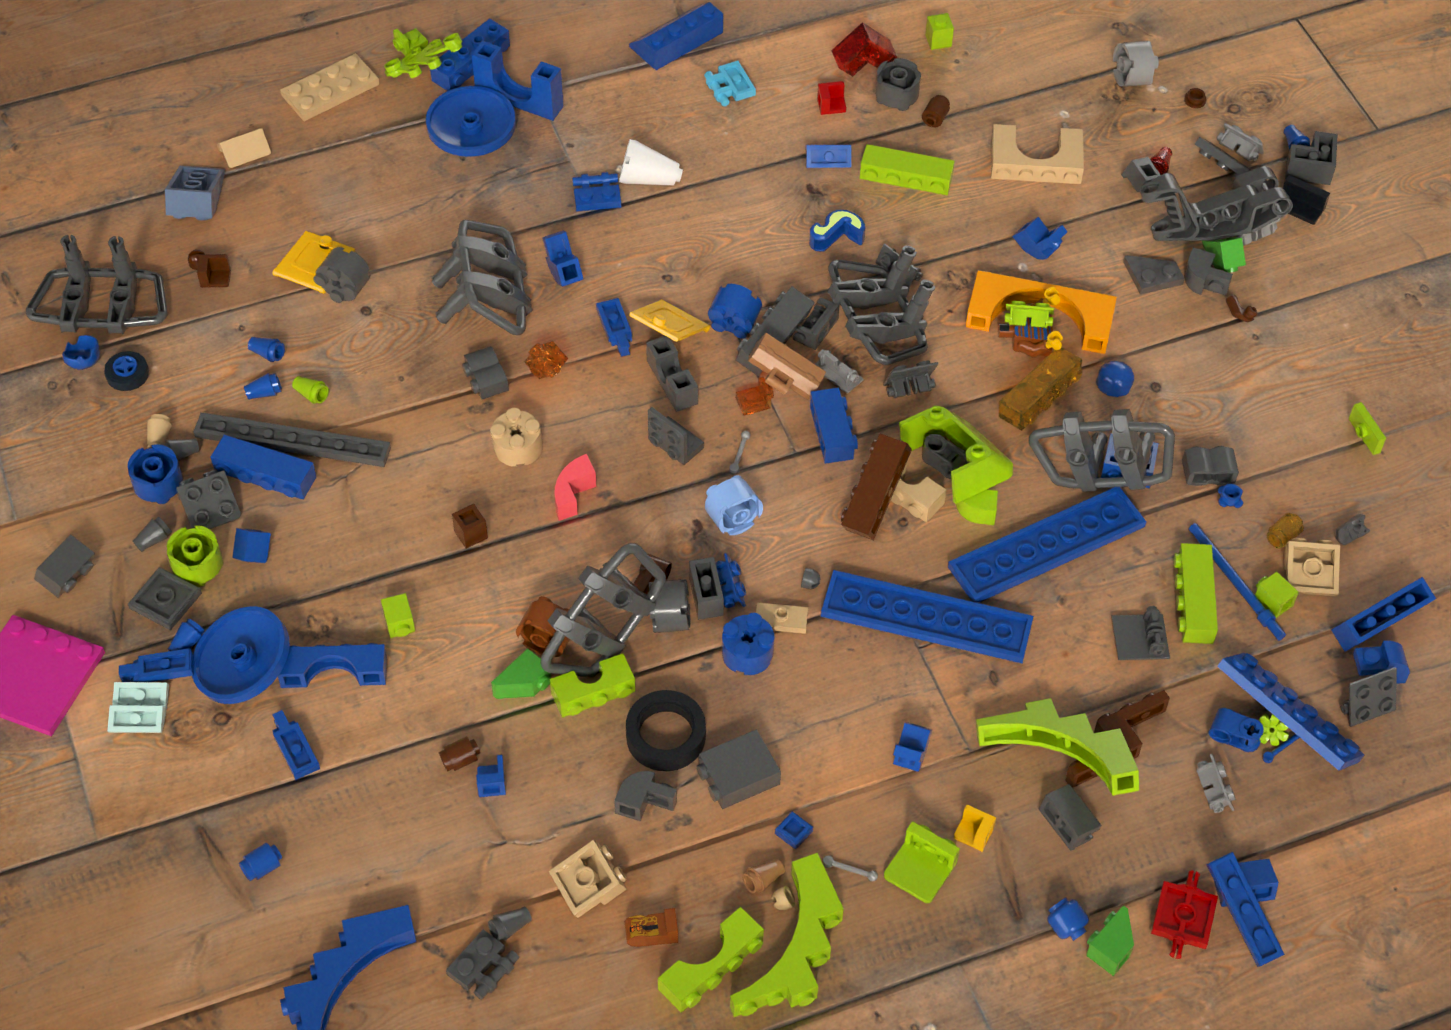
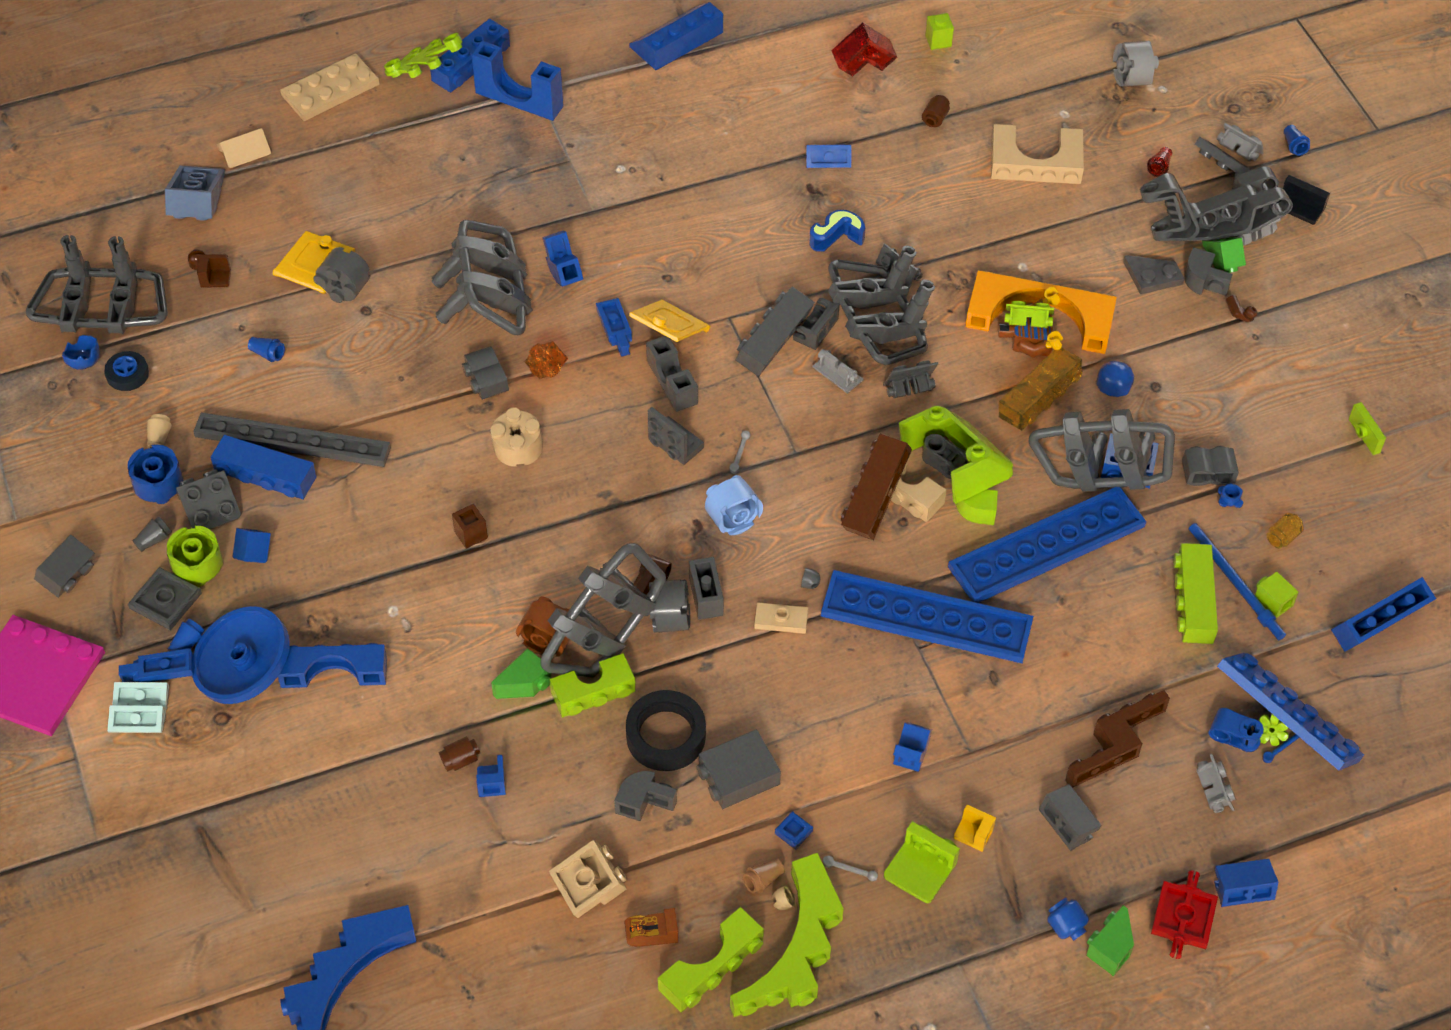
(182, 447): dark grey cone -> none
(260, 861): blue brick -> none
(263, 387): blue cone -> none
(294, 746): blue hinge -> none
(311, 389): lime cone -> none
(398, 615): lime brick -> none
(408, 41): lime bracket -> none
(470, 121): blue dish -> none
(476, 959): dark grey plate -> none
(508, 923): dark grey cone -> none
(574, 478): coral brick -> none
(598, 197): blue plate -> none
(648, 166): white cone -> none
(734, 310): blue brick -> none
(734, 589): blue hinge -> none
(736, 83): medium azure plate -> none
(748, 644): blue brick -> none
(755, 398): clear orange bracket -> none
(787, 366): medium nougat piece -> none
(831, 98): red panel -> none
(833, 425): blue brick -> none
(898, 84): dark grey brick -> none
(907, 169): lime brick -> none
(1038, 240): blue brick -> none
(1072, 735): lime arch -> none
(1140, 172): dark grey brick -> none
(1141, 636): dark grey hinge -> none
(1195, 98): reddish brown plate -> none
(1245, 909): blue tile -> none
(1312, 566): tan plate -> none
(1314, 162): dark grey brick -> none
(1351, 529): flat silver piece -> none
(1371, 697): dark grey hinge -> none
(1381, 658): blue brick -> none

